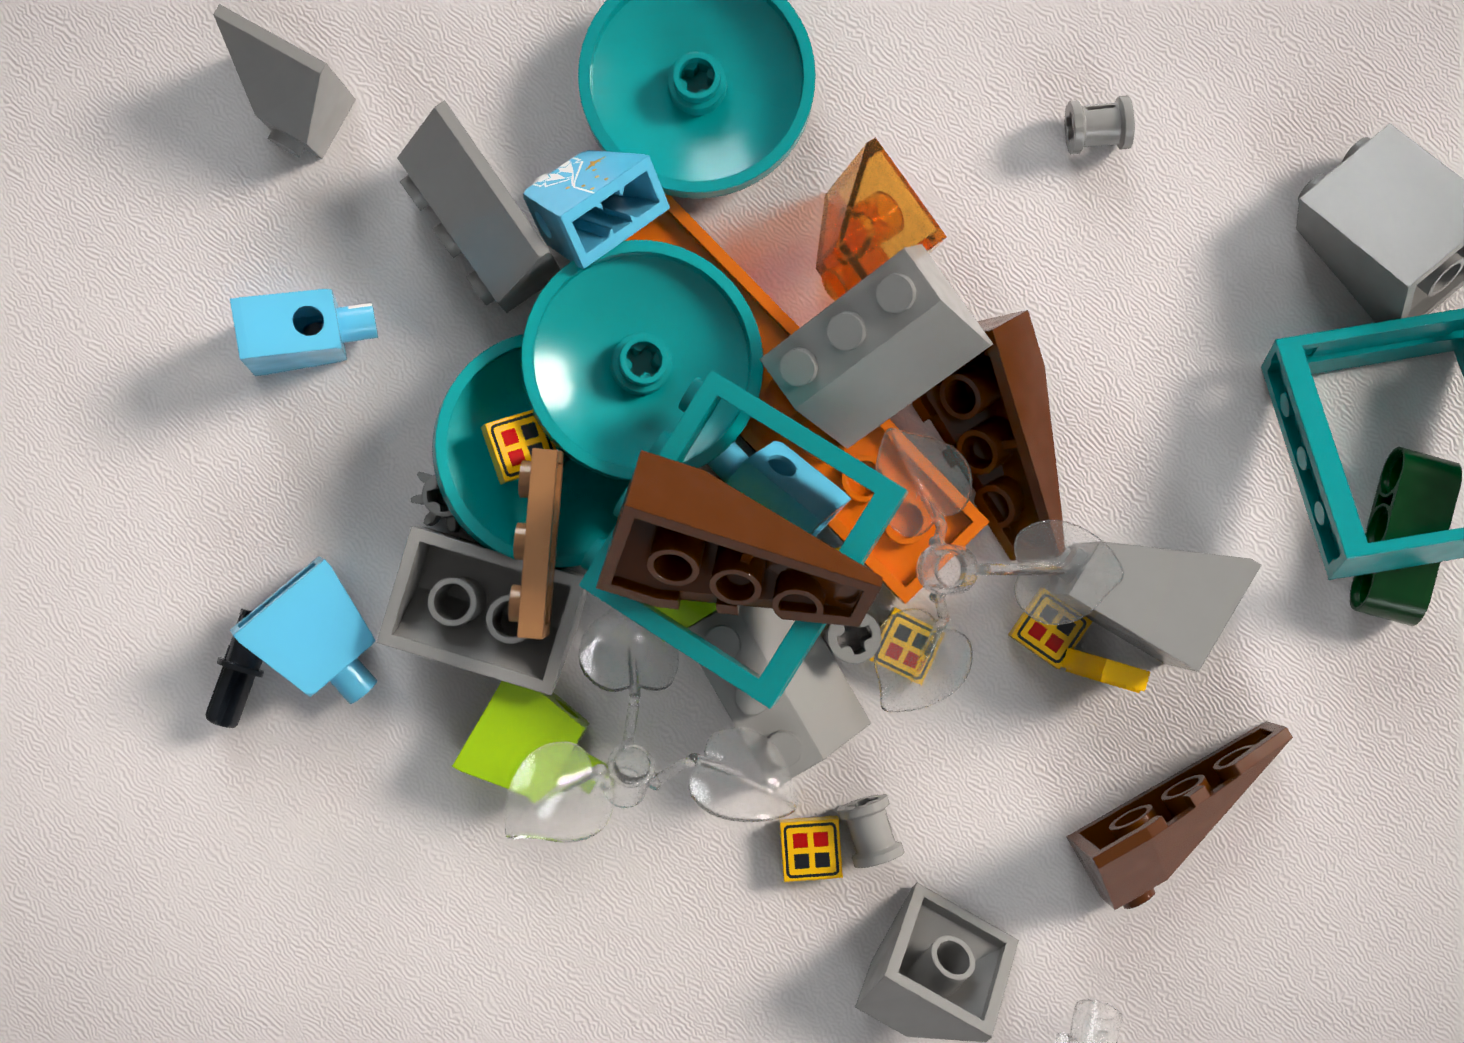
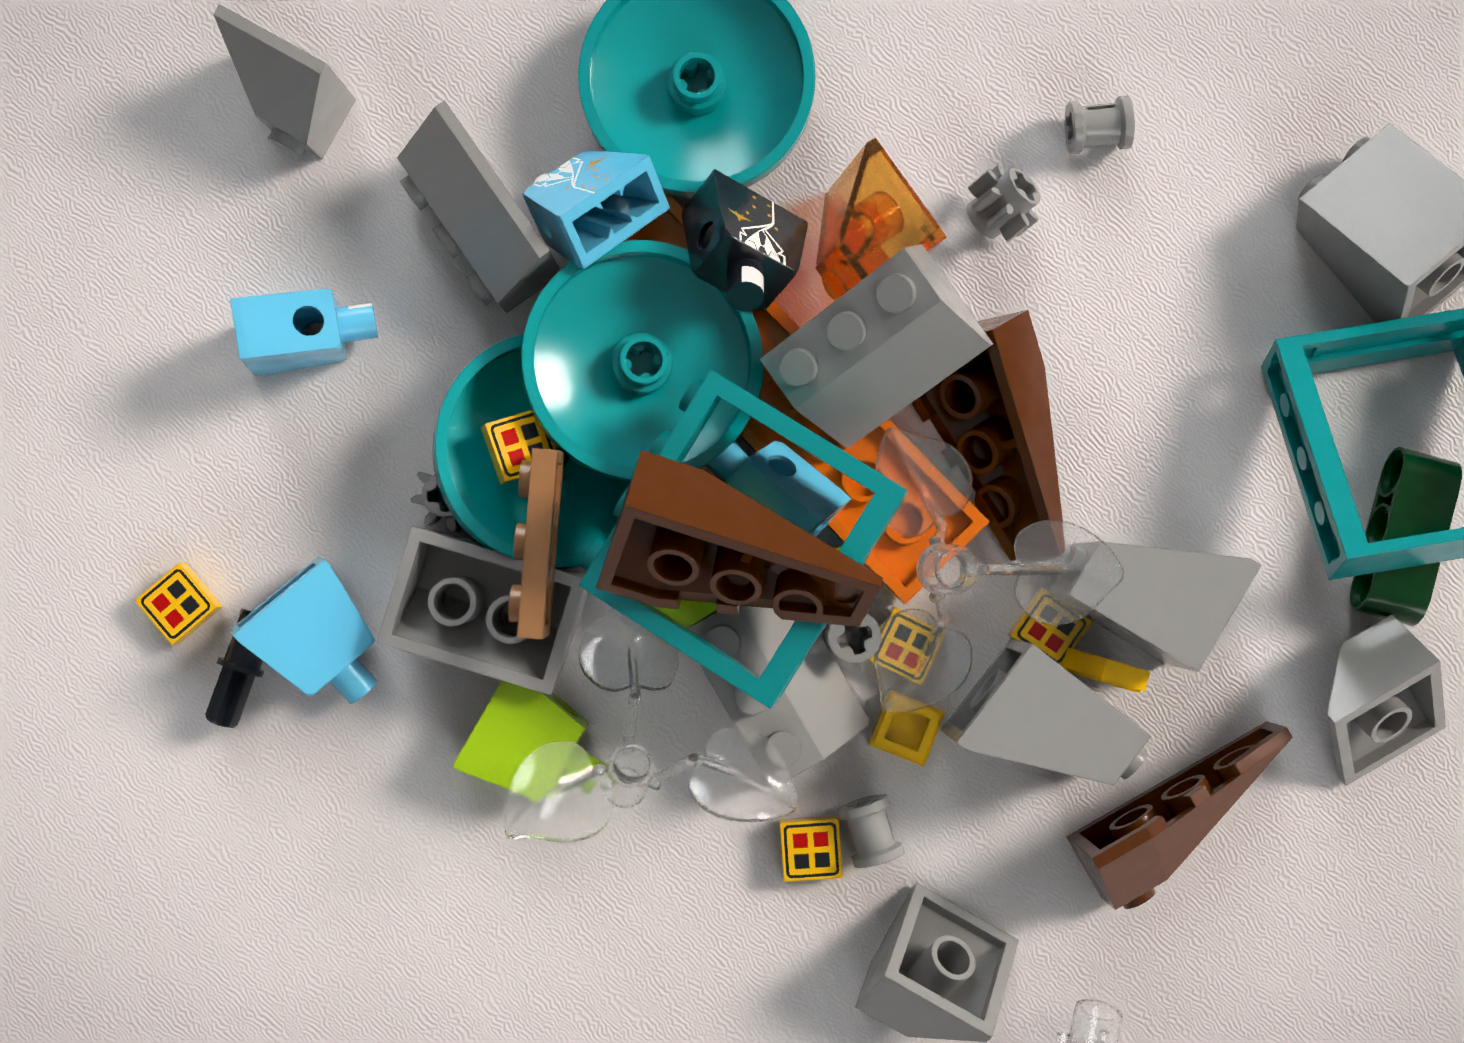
(178, 603): none -> yellow tile
(742, 242): none -> black torso
(907, 733): none -> yellow tile
(1003, 203): none -> light grey gear
(1046, 719): none -> light grey slope
(1382, 698): none -> light grey slope

